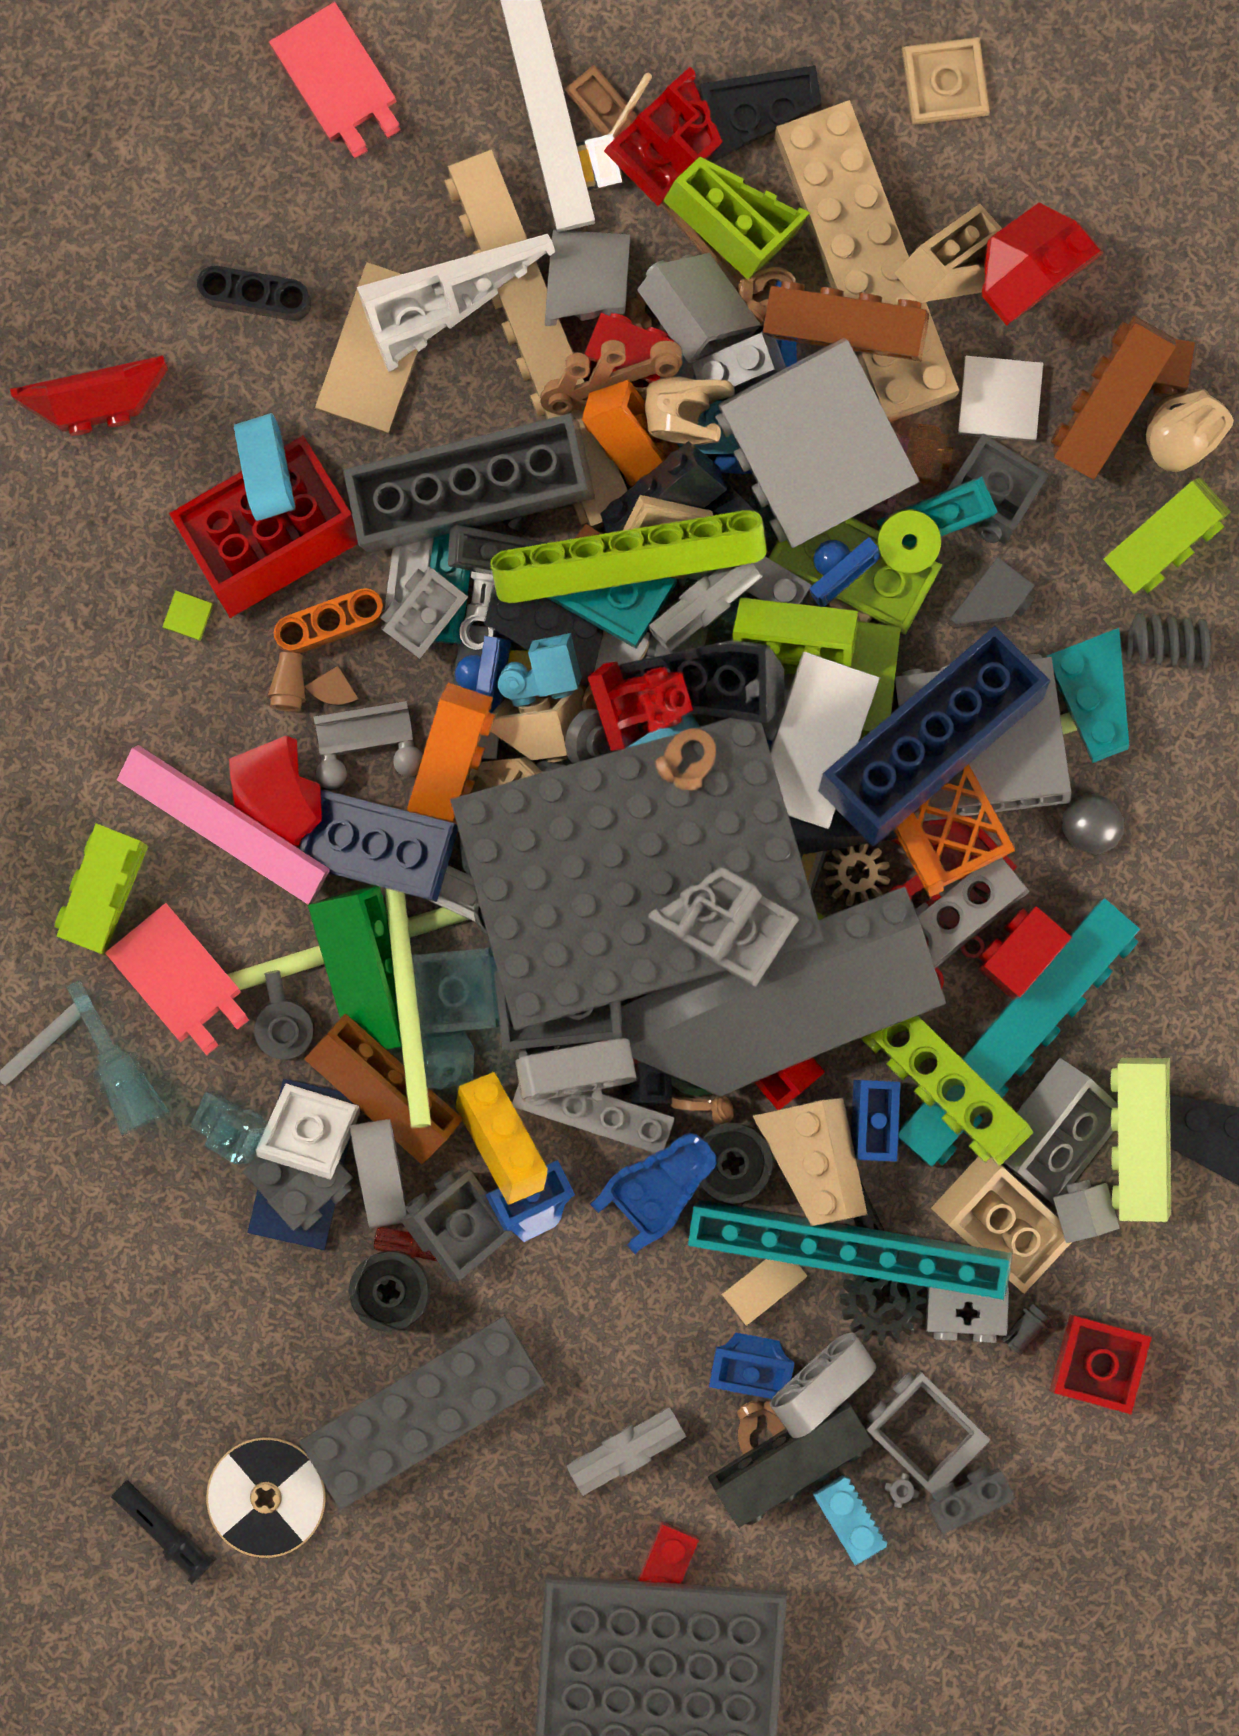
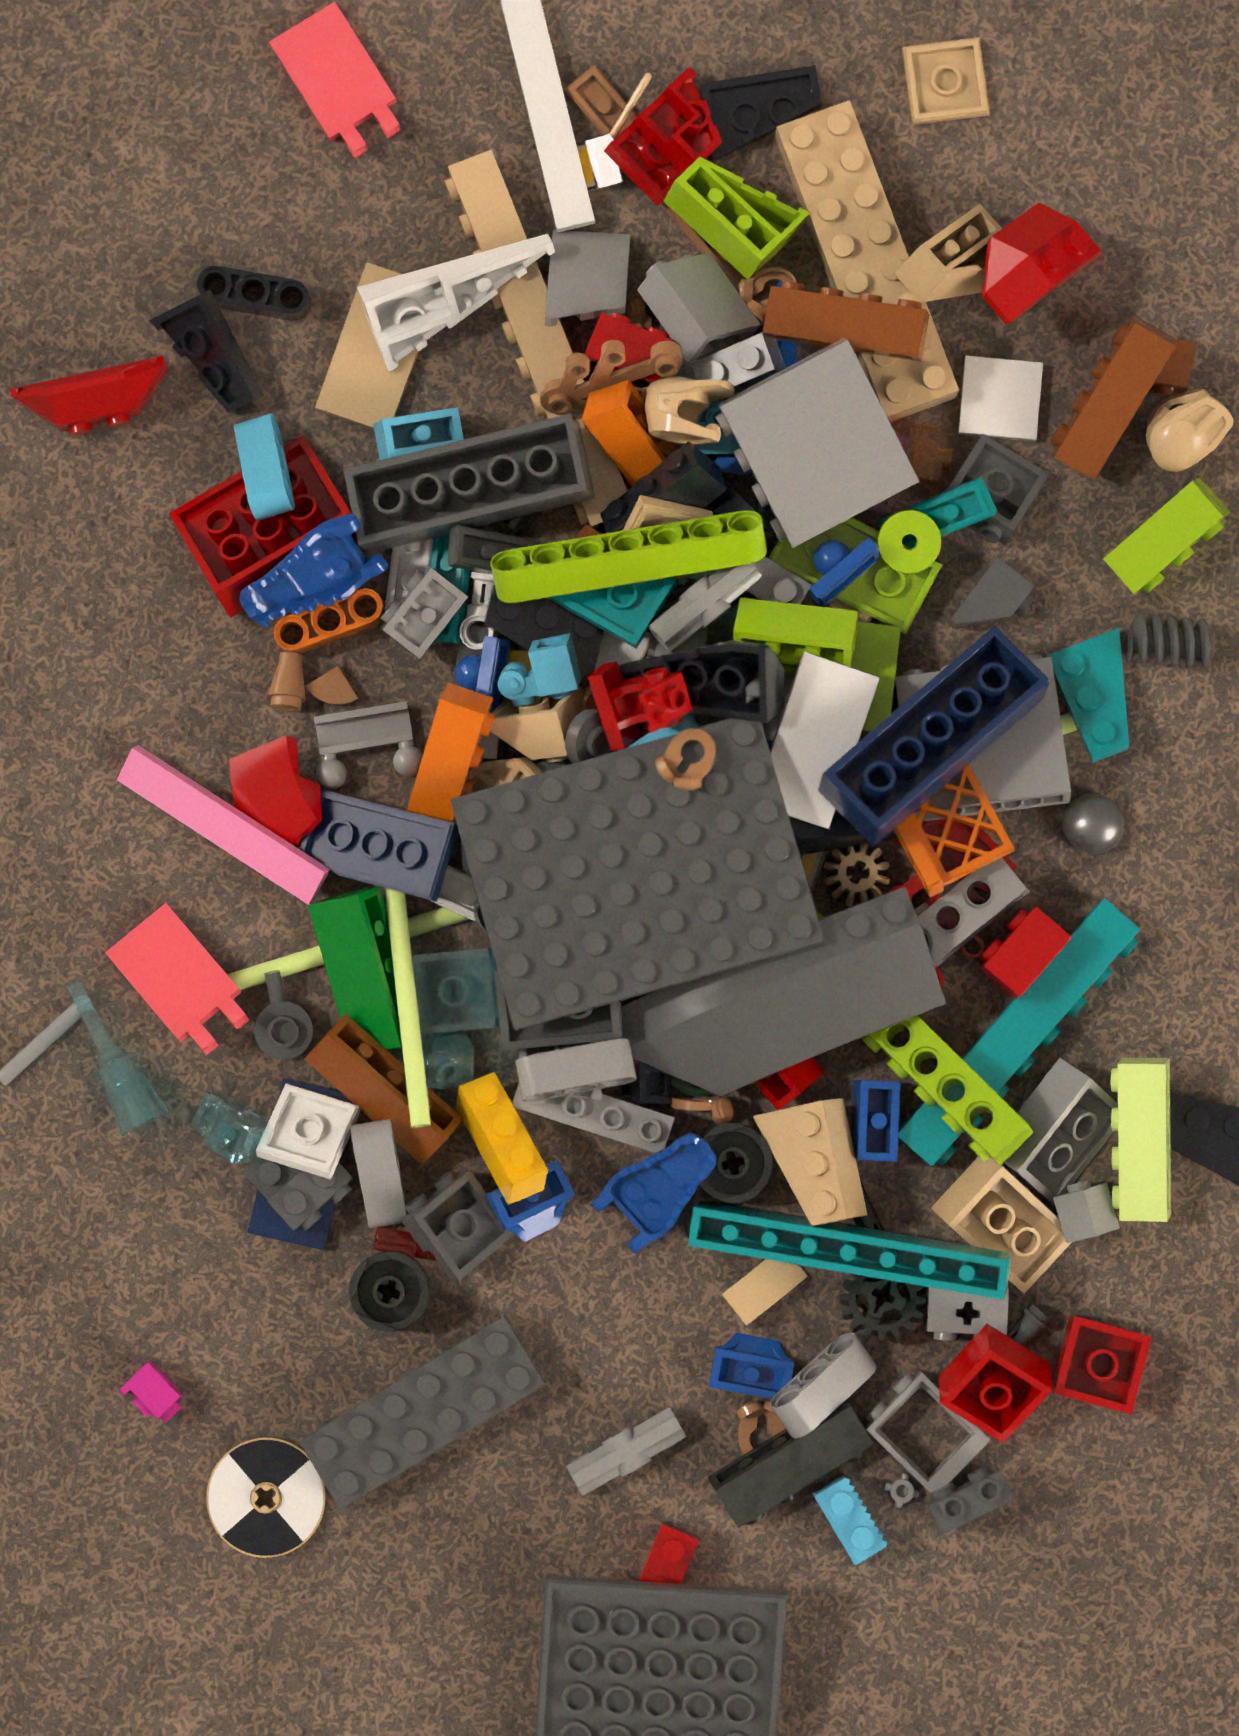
(100, 889): lime wedge -> none
(154, 1392): none -> dark pink brick
(176, 1544): black pin -> none
(187, 615): lime tile -> none
(209, 344): none -> black wing
(317, 571): none -> blue animal
(417, 432): none -> medium azure brick
(728, 924): light grey slope -> none
(995, 1383): none -> red brick

